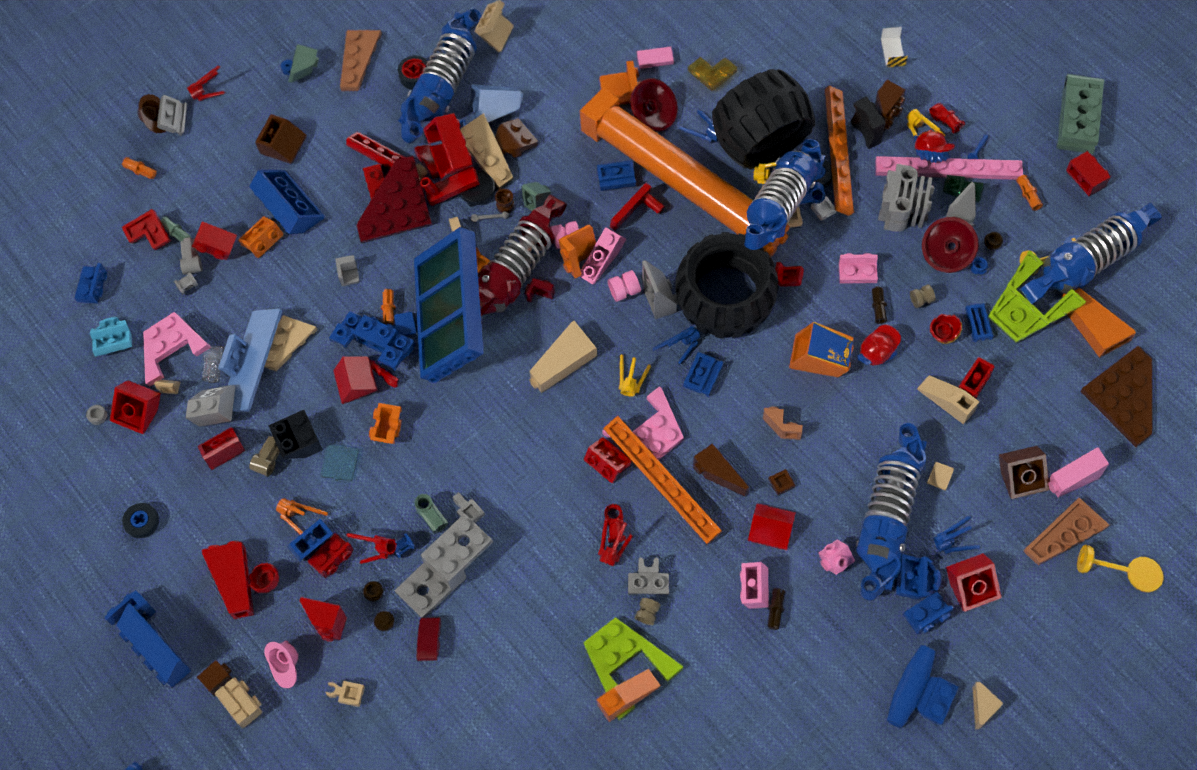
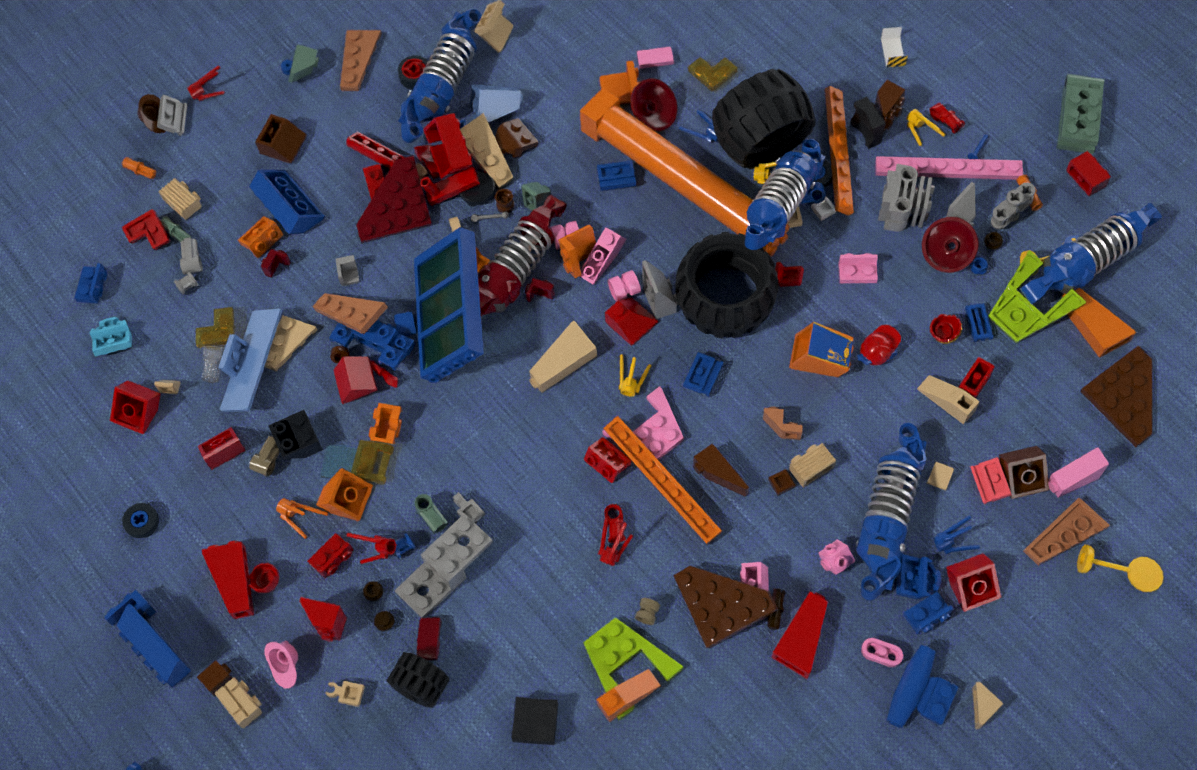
(96, 414): light grey tile -> none
(164, 340): bright pink wing -> none
(179, 198): none -> tan brick
(211, 406): light grey slope -> none
(214, 241): red brick -> none
(221, 330): none -> clear yellow plate
(271, 262): none -> dark red bracket
(310, 540): blue brick -> none
(338, 352): none -> reddish brown tile
(345, 495): none -> orange slope
(349, 311): none -> nougat wing
(366, 458): none -> clear yellow plate
(388, 306): orange axle -> none
(418, 679): none -> black wheel
(535, 721): none -> black brick
(629, 319): none -> red slope
(642, 195): red piece -> none
(648, 580): light grey plate -> none
(687, 336): blue plant -> none
(722, 604): none -> reddish brown plate
(771, 526): red slope -> none
(801, 638): none -> red slope
(812, 464): none -> tan brick
(879, 305): dark brown axle -> none
(882, 650): none -> bright pink plate
(922, 296): dark tan wheel -> none
(932, 146): red hair -> none
(956, 185): clear green slope -> none
(991, 480): none -> coral plate
(1016, 202): none -> light grey axle

